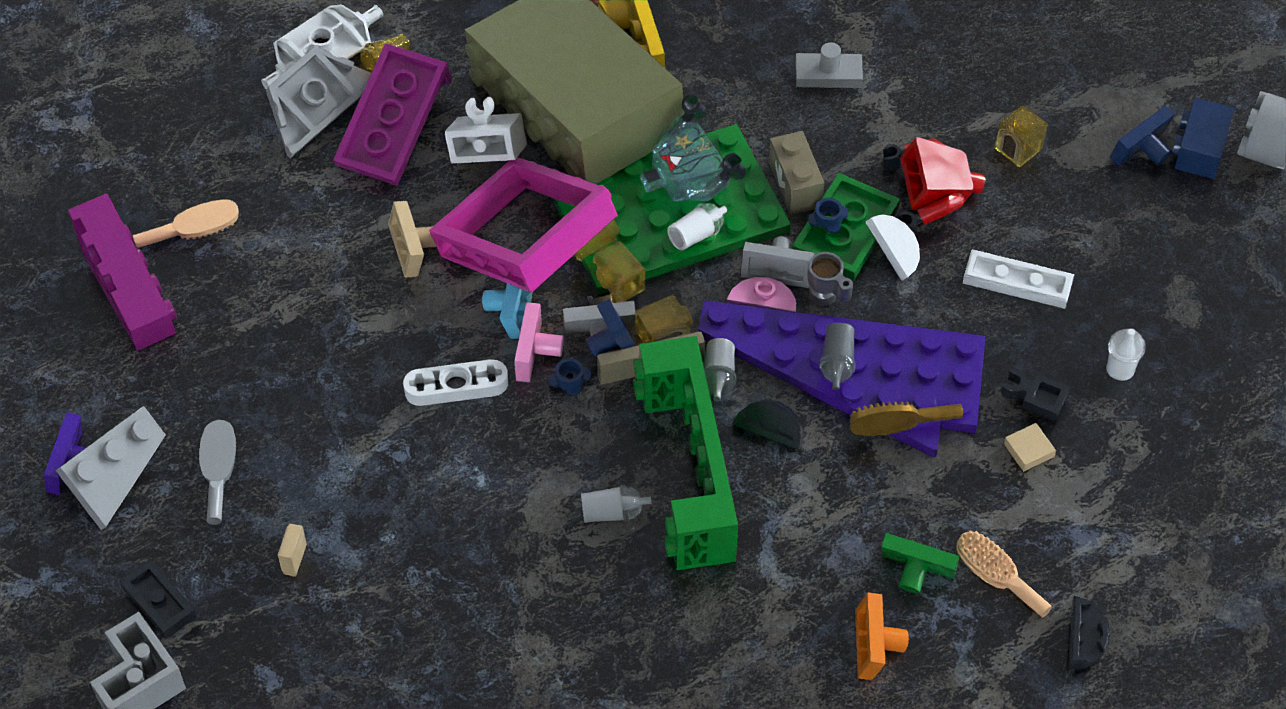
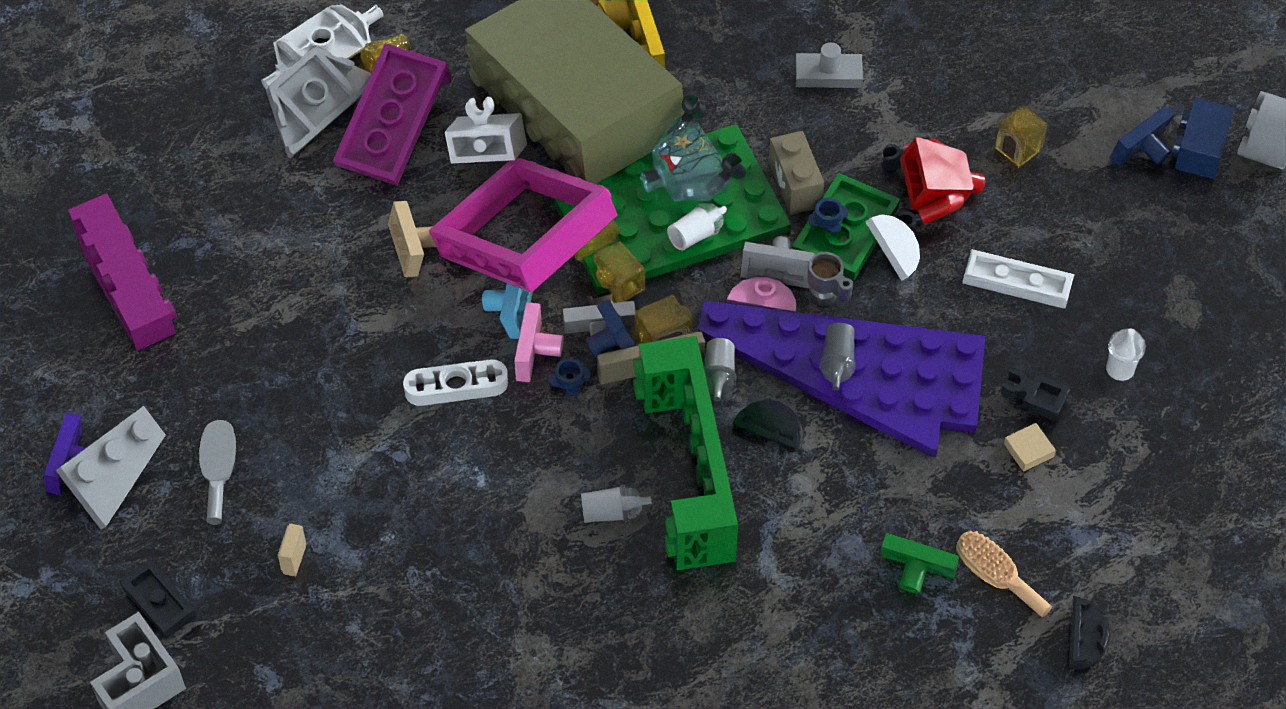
(193, 223): light nougat piece -> none
(874, 638): orange tile -> none
(898, 418): pearl gold piece -> none

